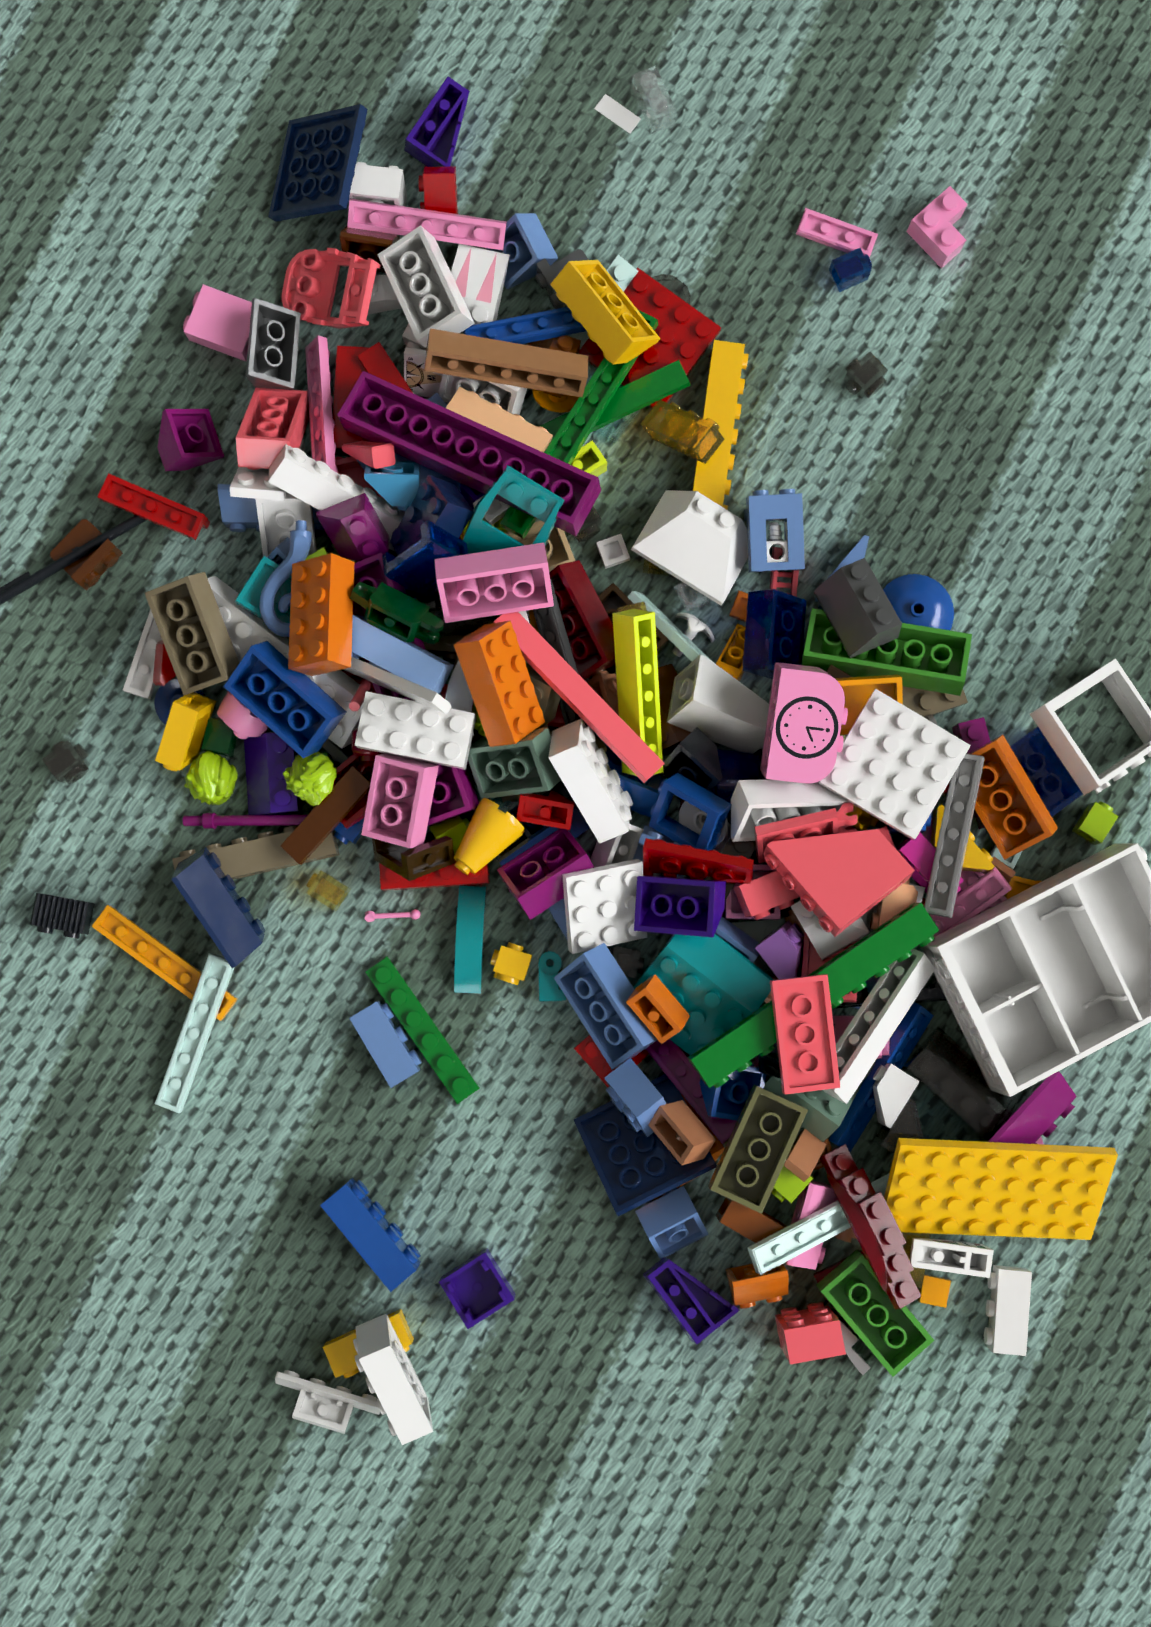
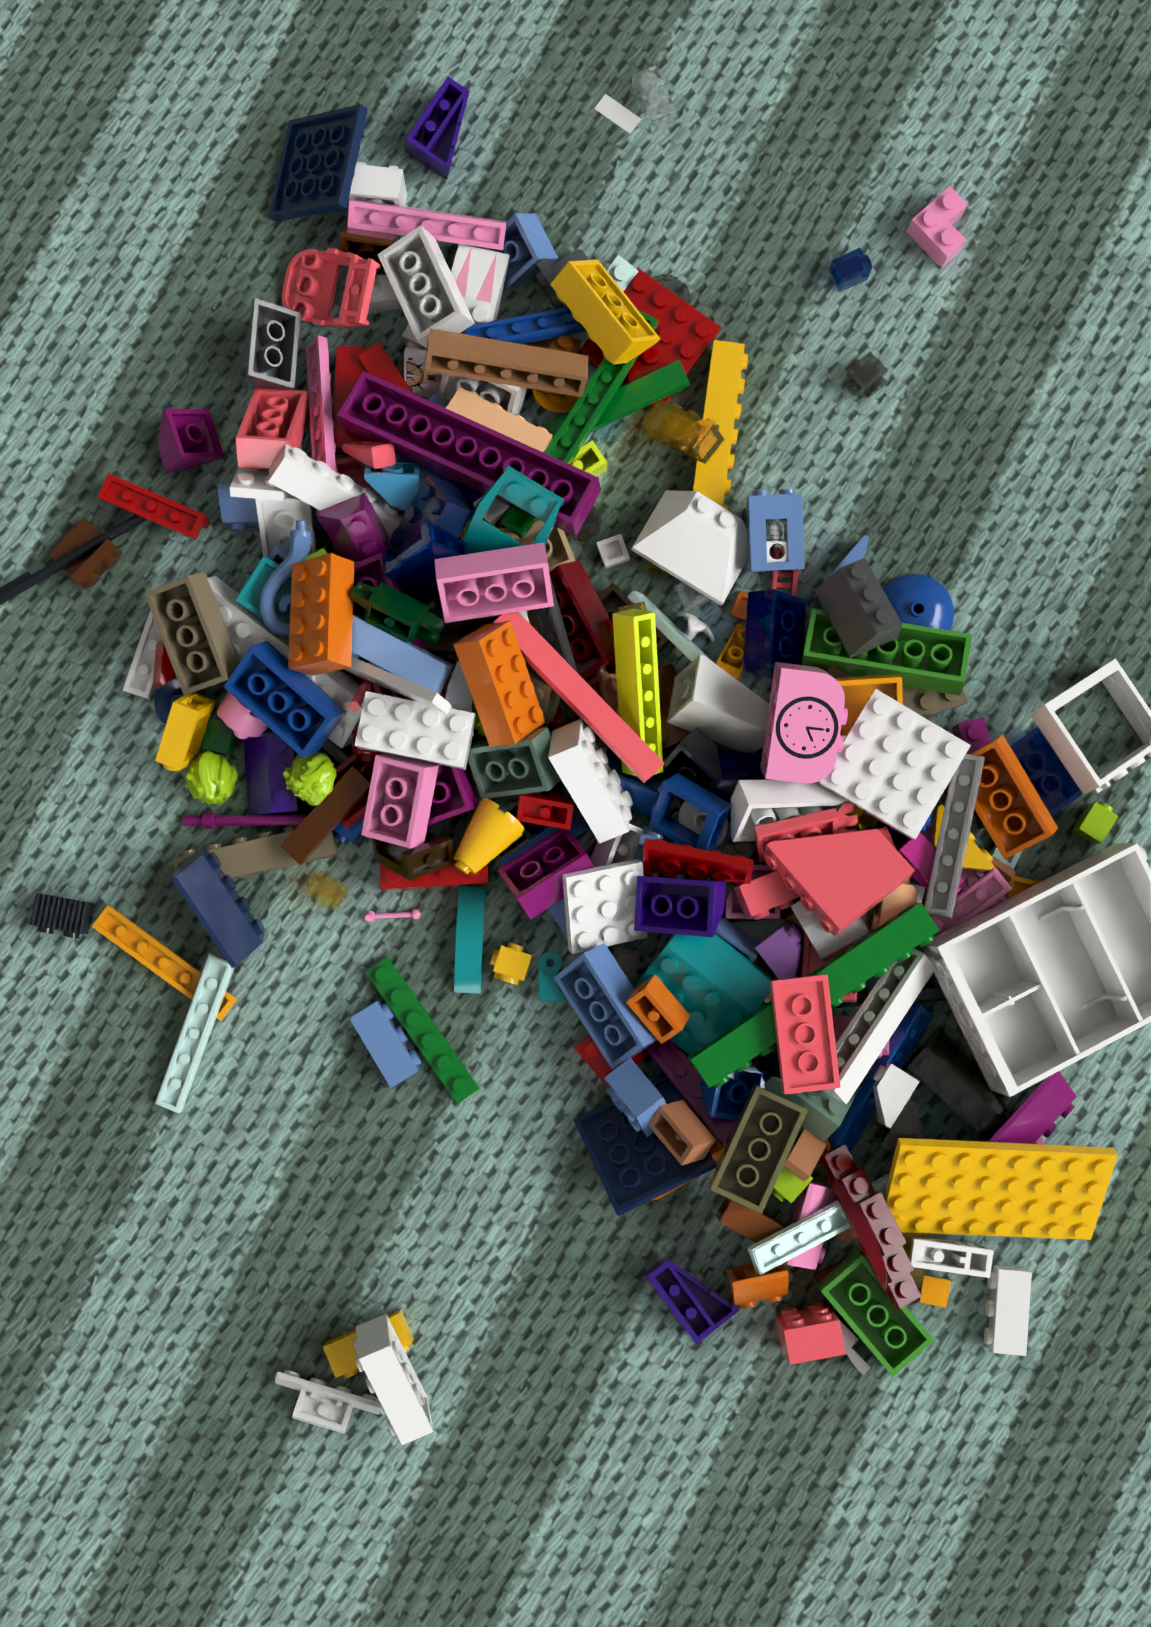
(67, 761): clear smoke brick -> none
(219, 322): bright pink brick -> none
(372, 1234): blue brick -> none
(439, 189): red brick -> none
(453, 828): lime brick -> none
(477, 1288): dark purple container -> none
(671, 1222): medium blue slope -> none
(835, 233): bright pink tile -> none

